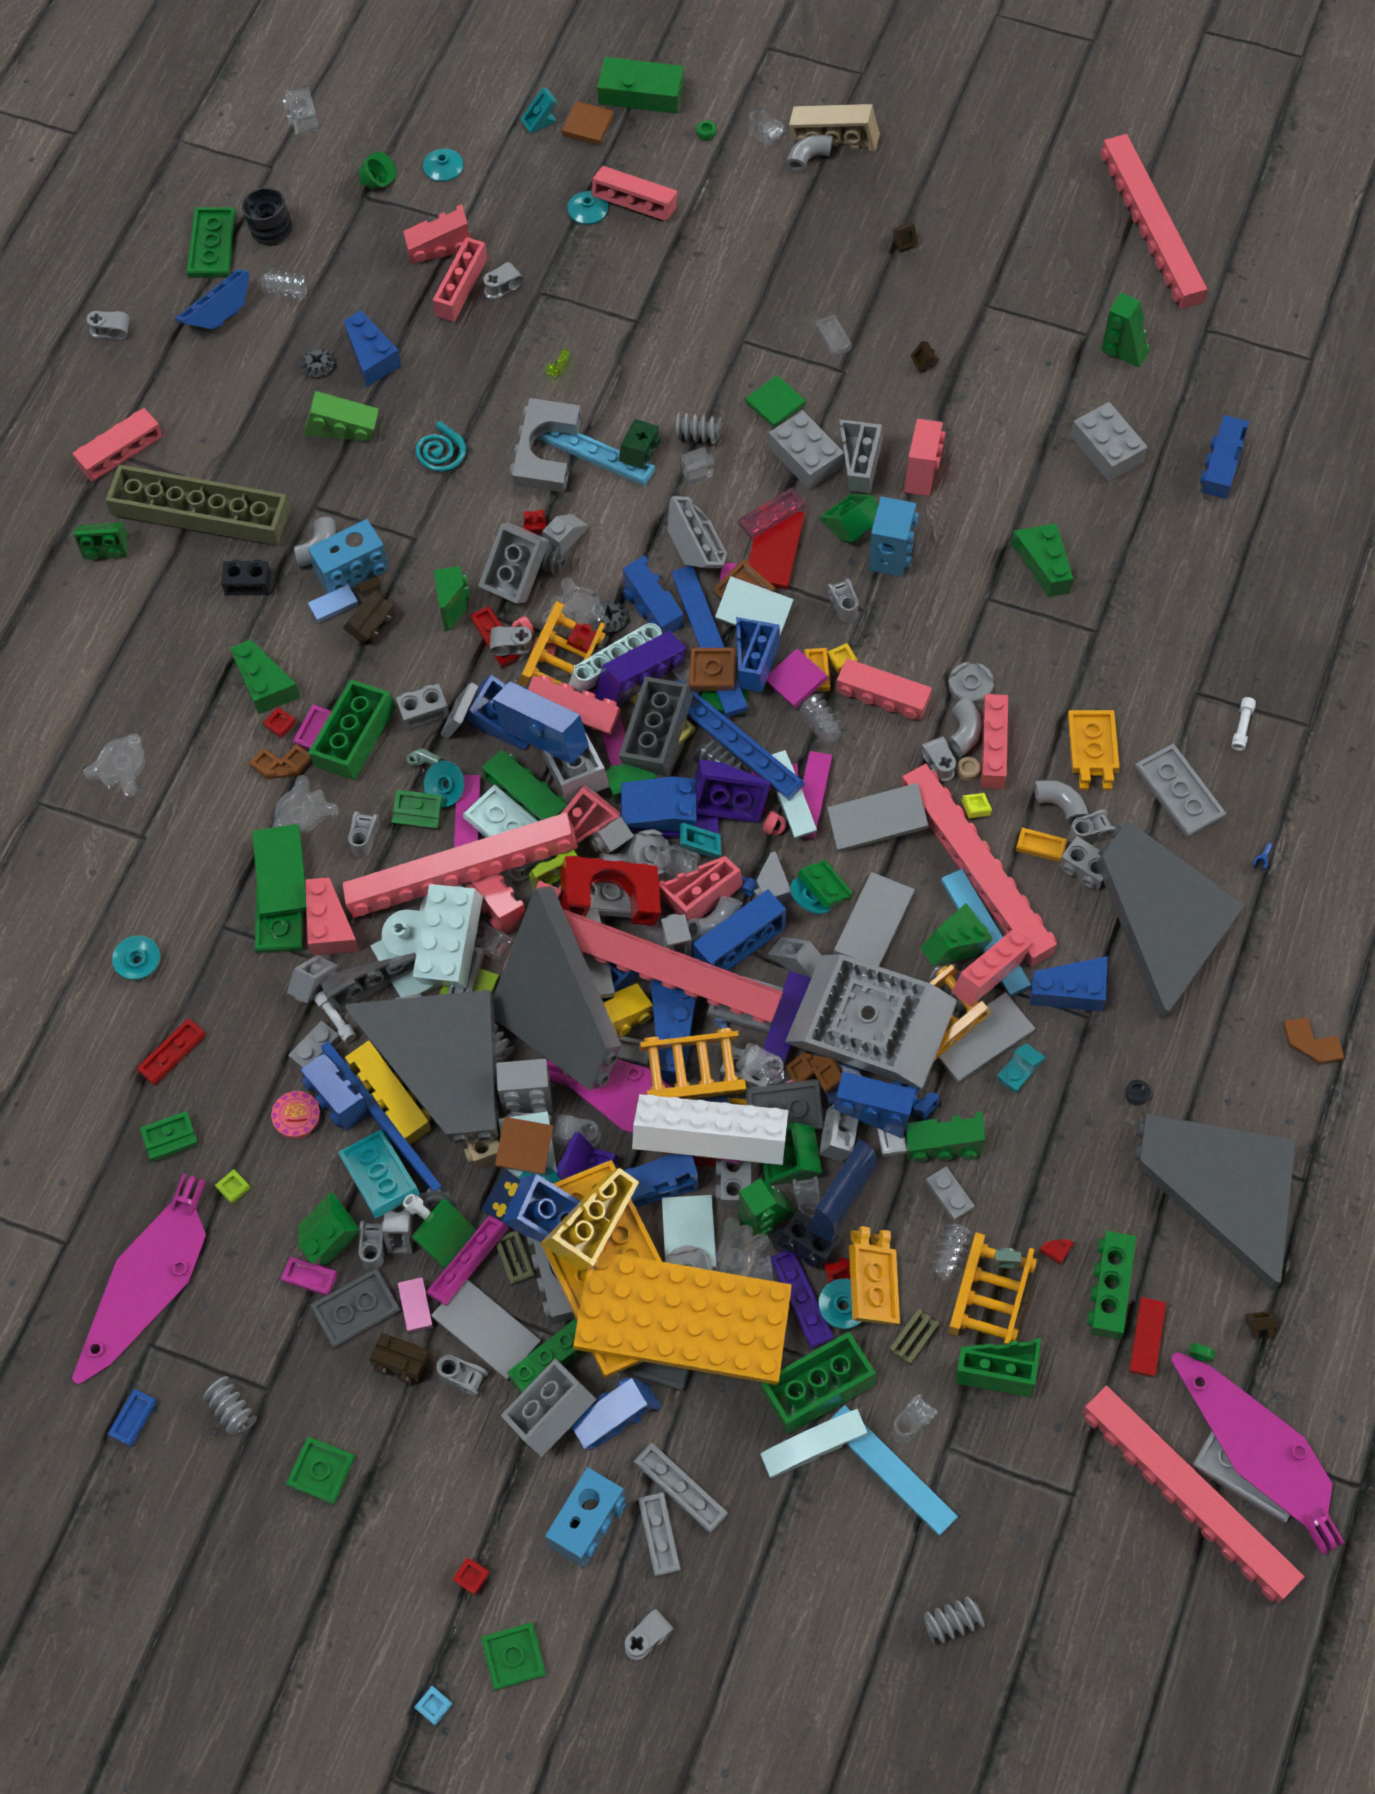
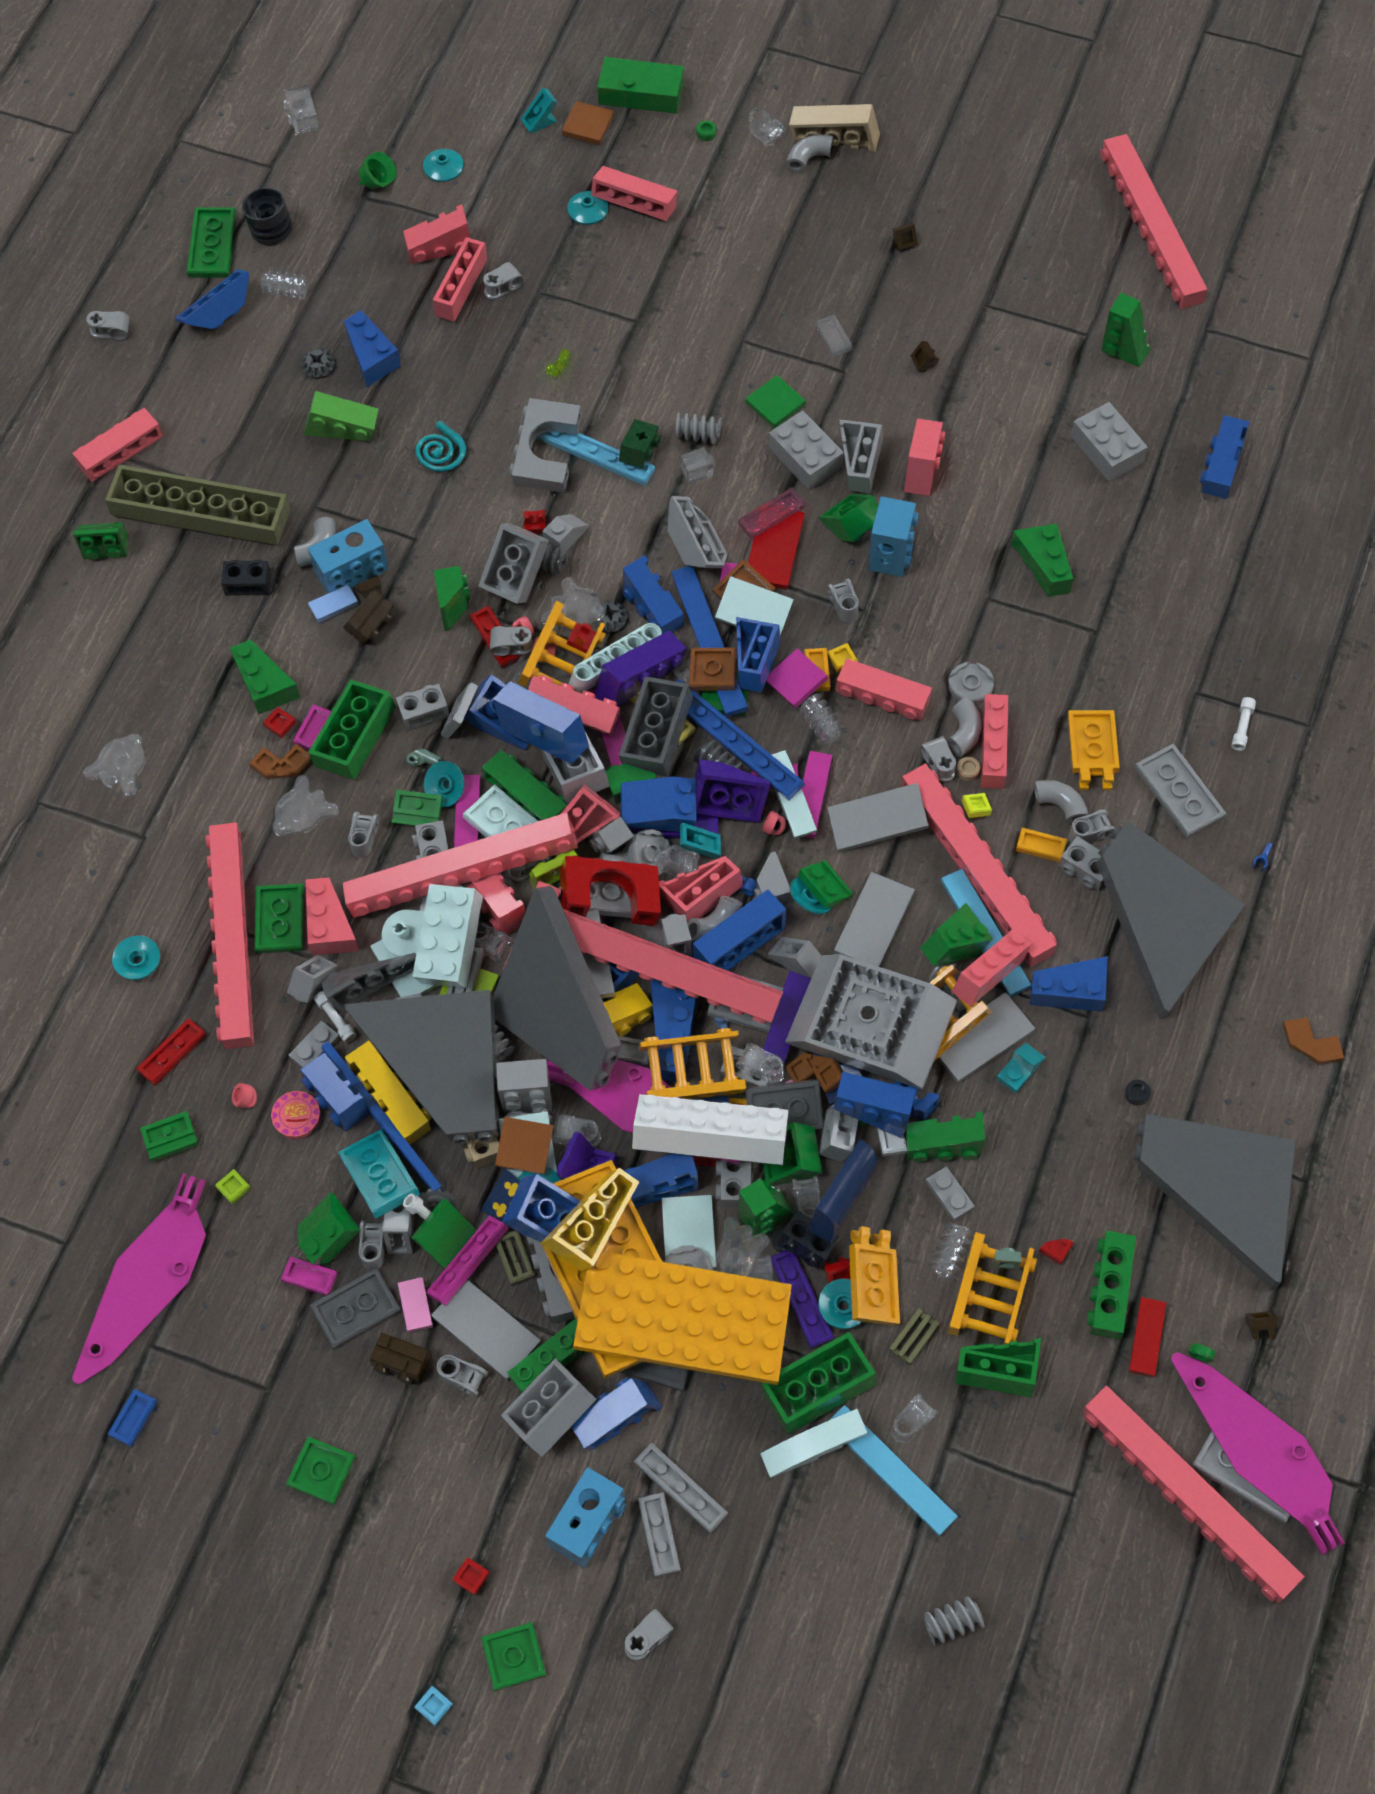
(227, 1407): light grey piece -> none
(230, 936): none -> coral brick
(244, 1096): none -> coral tile
(279, 870): green tile -> none
(437, 845): none -> light grey brick

